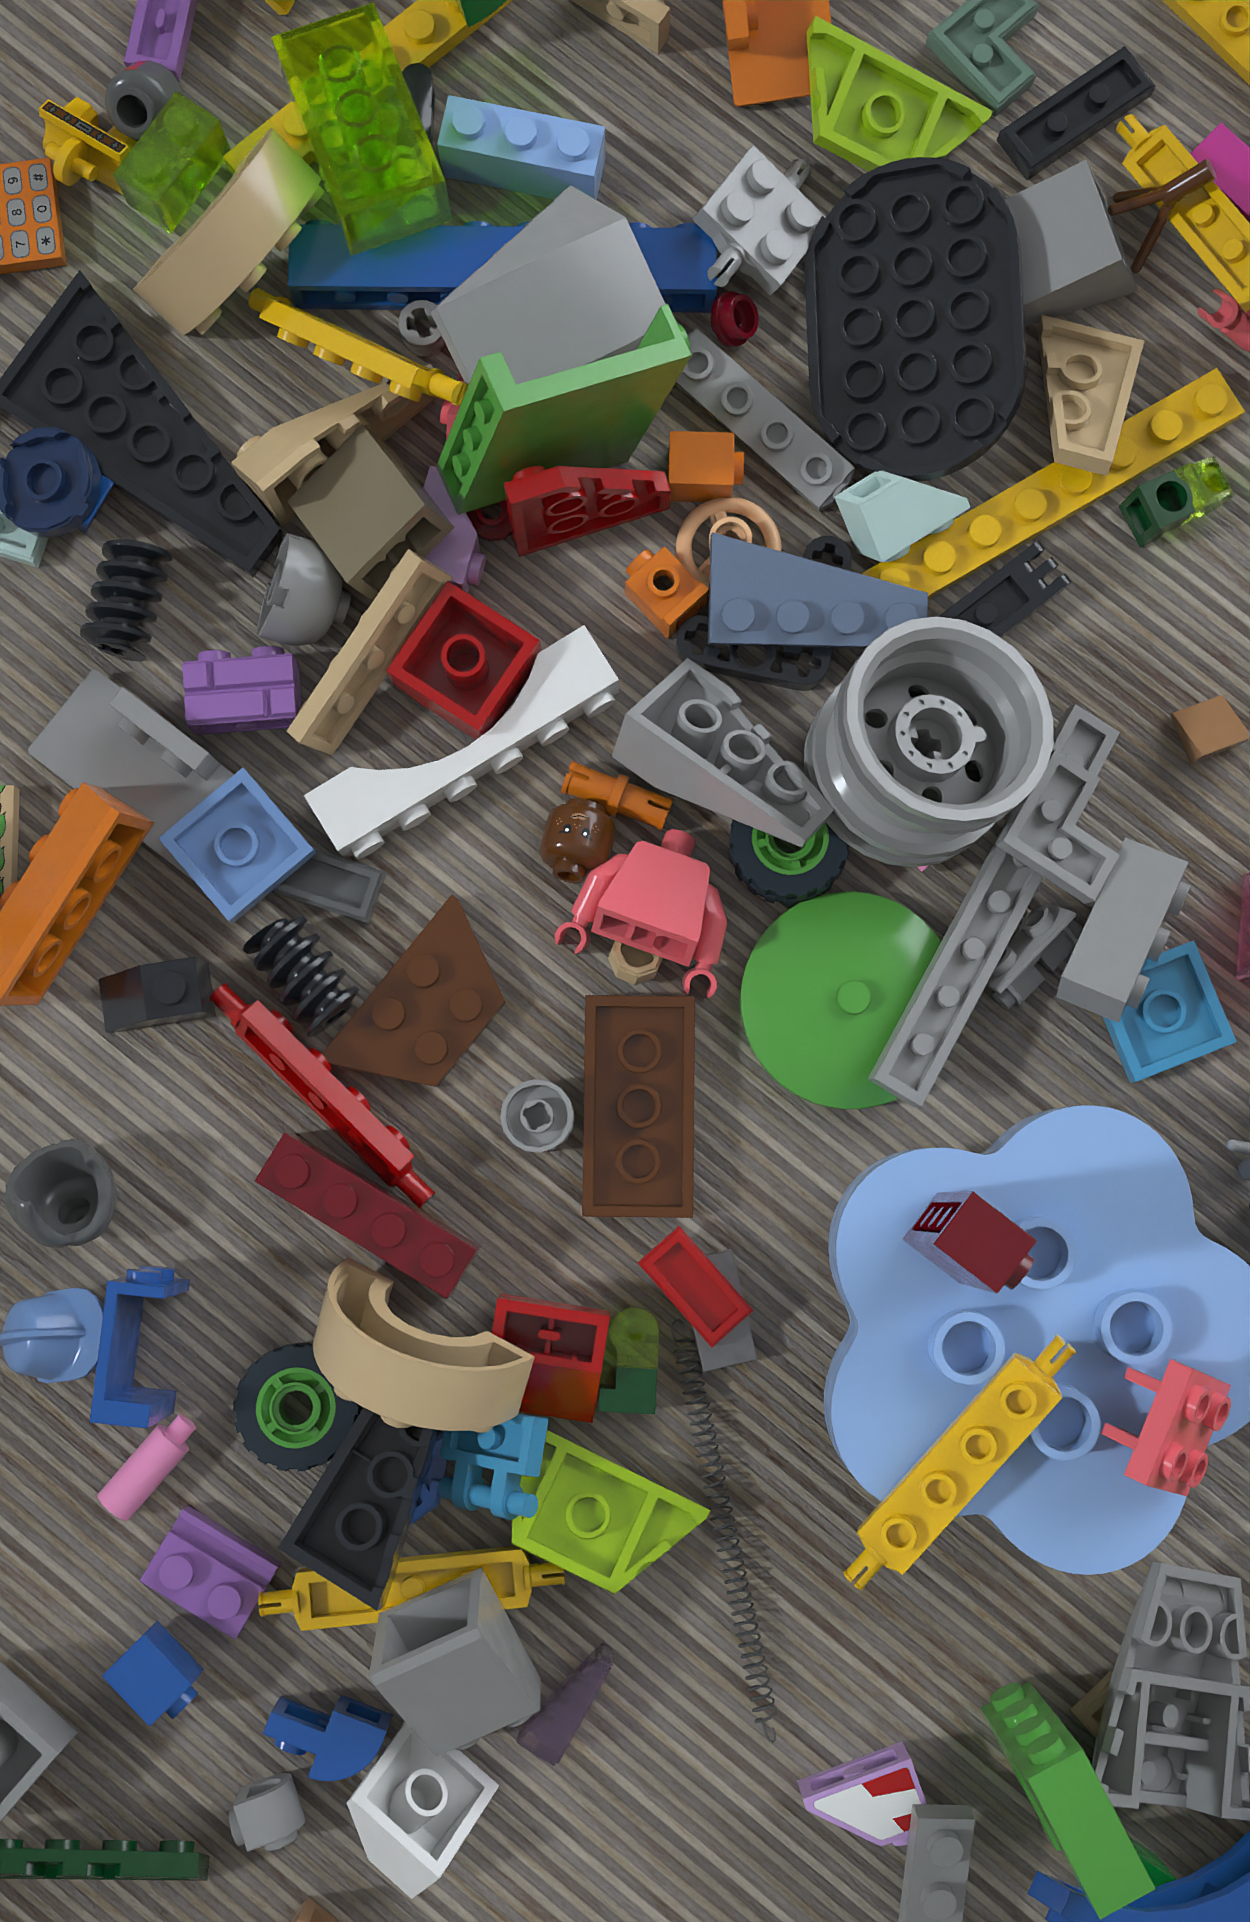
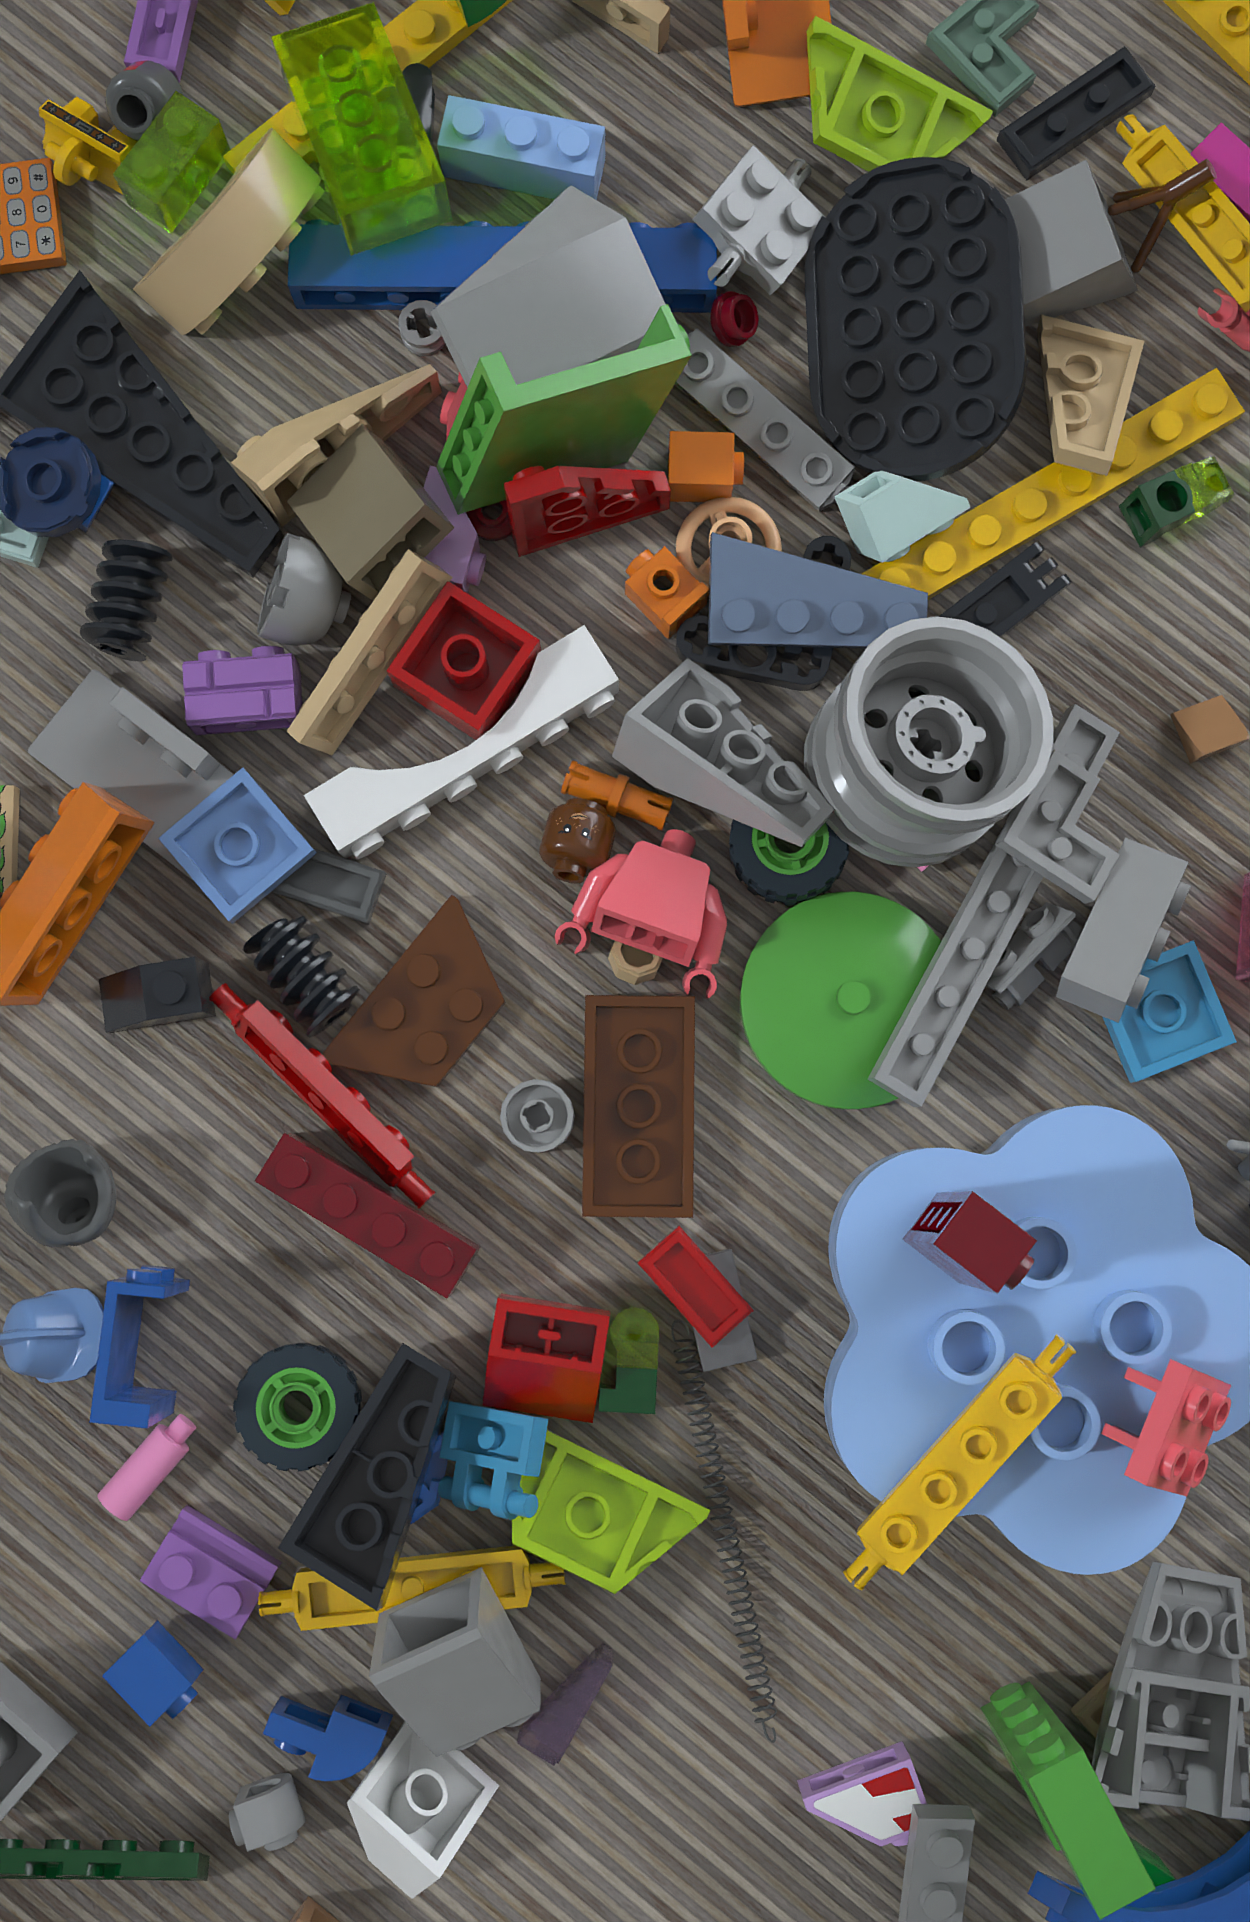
(368, 358): yellow plate -> none
(409, 1372): tan brick -> none

